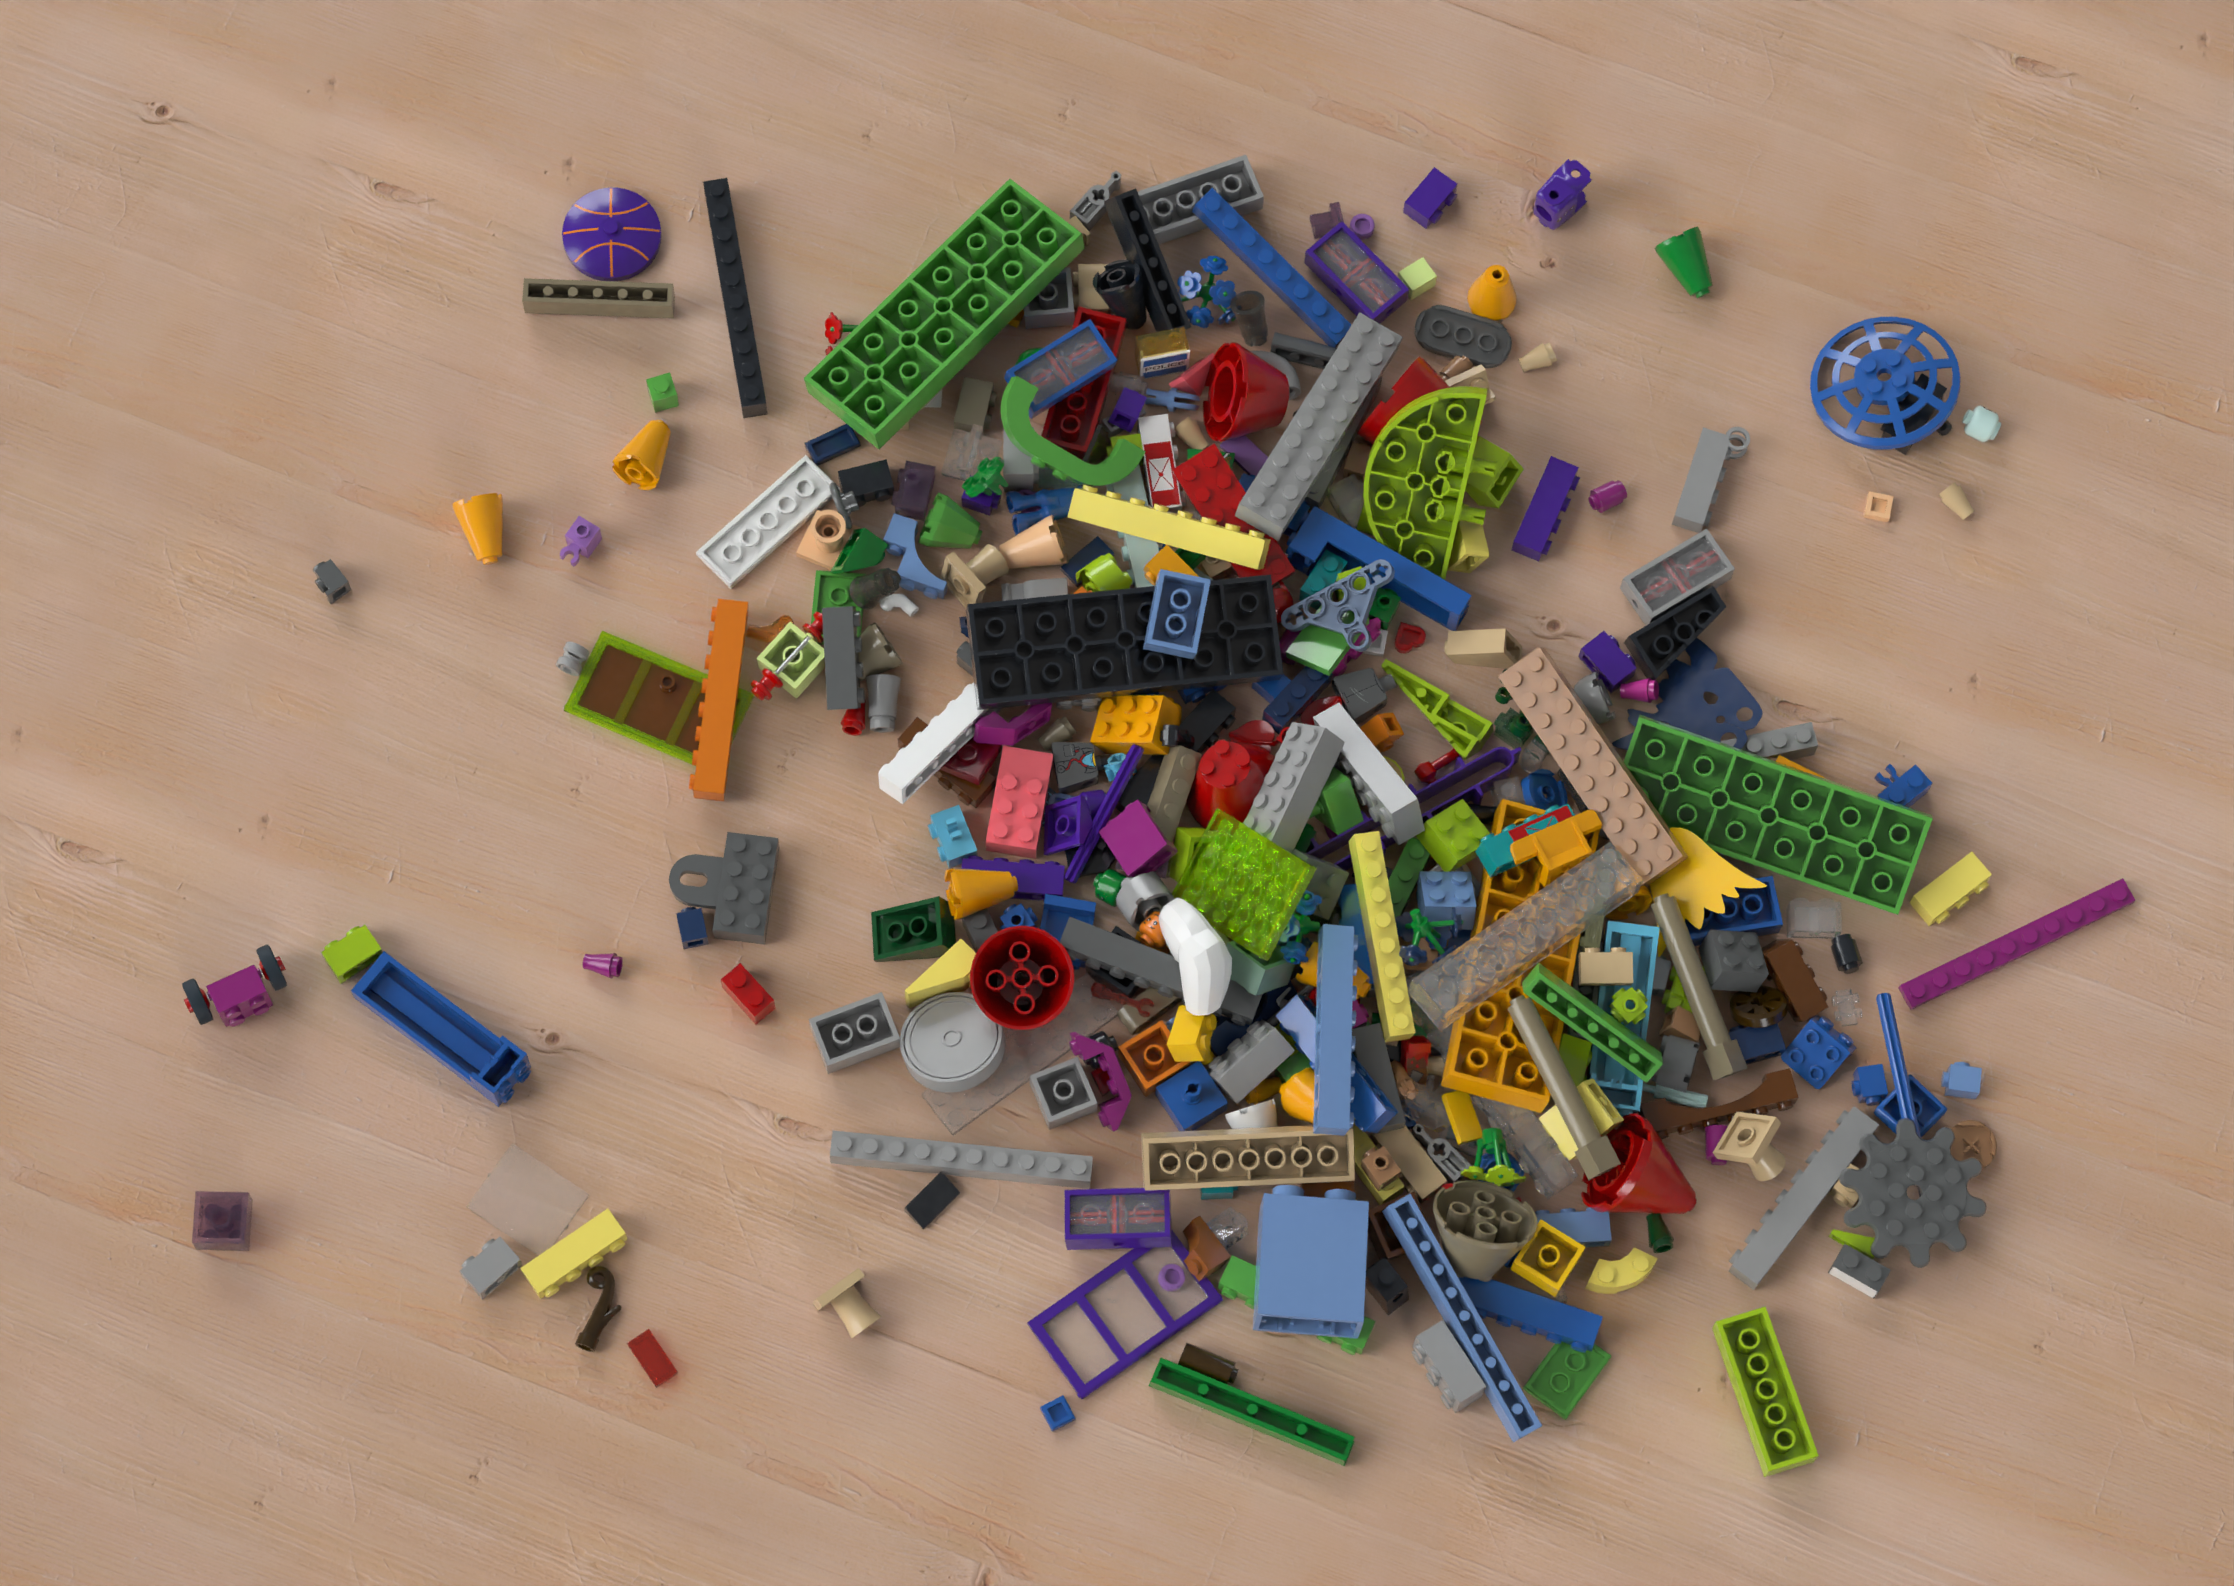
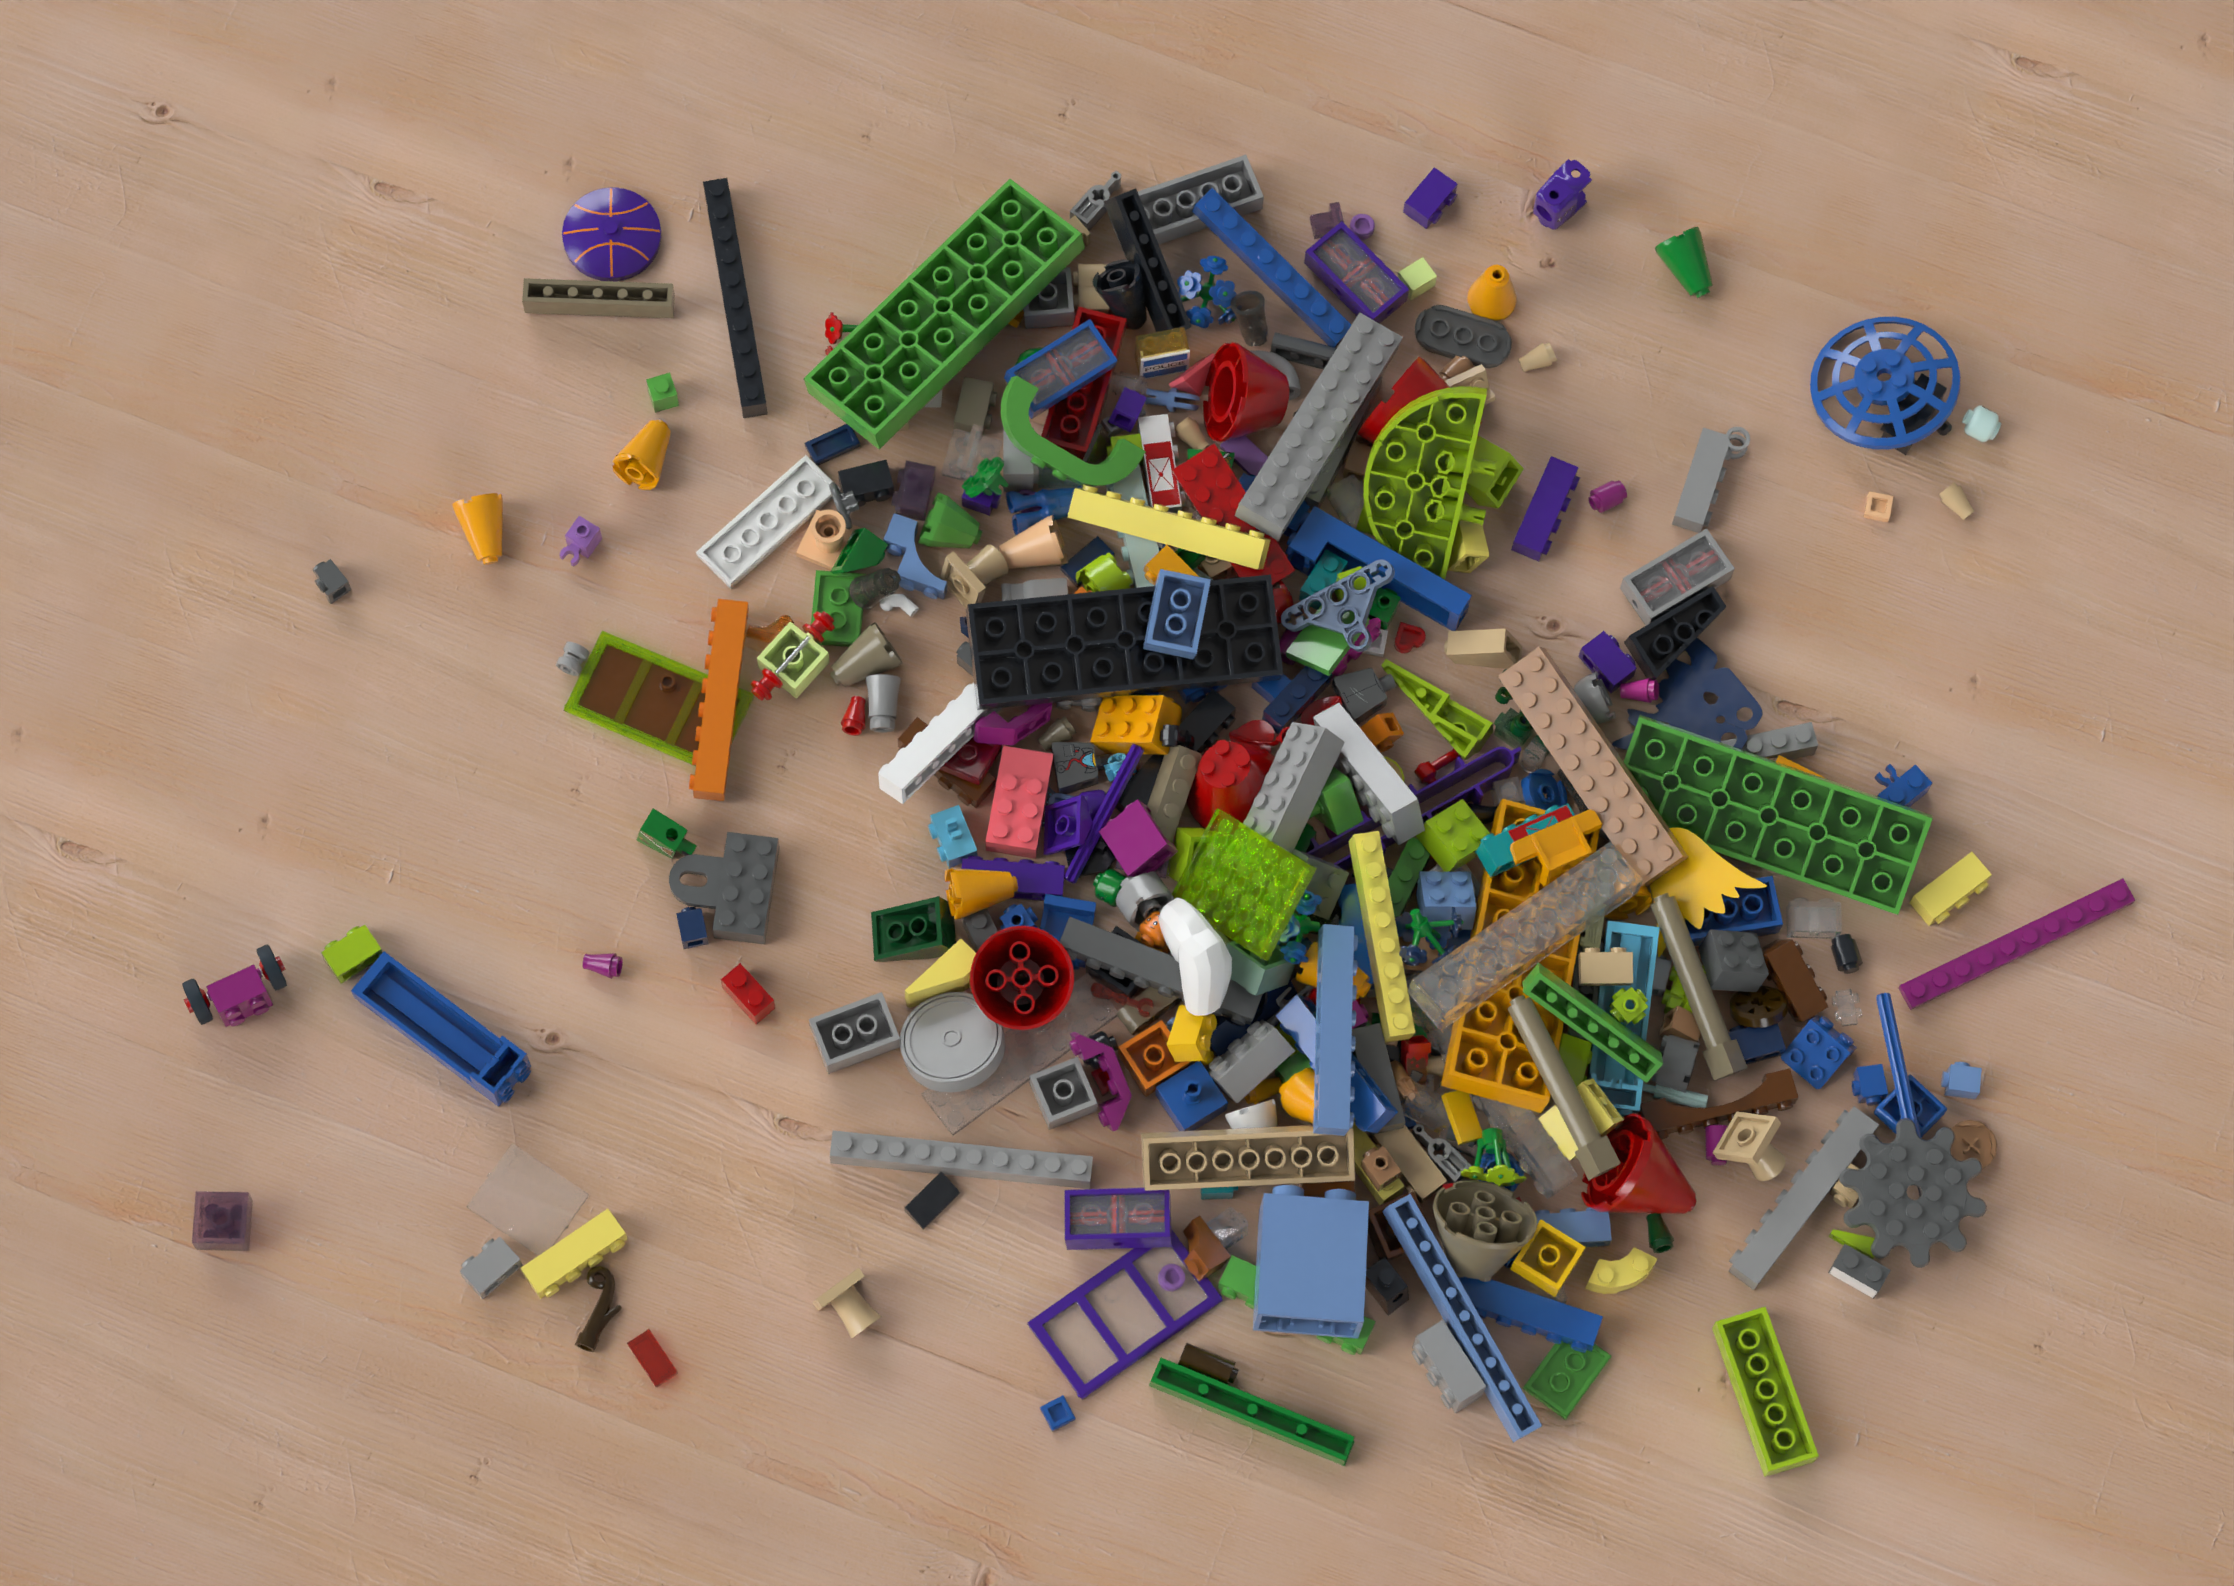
(658, 828): none -> green torso
(841, 657): dark grey brick -> none

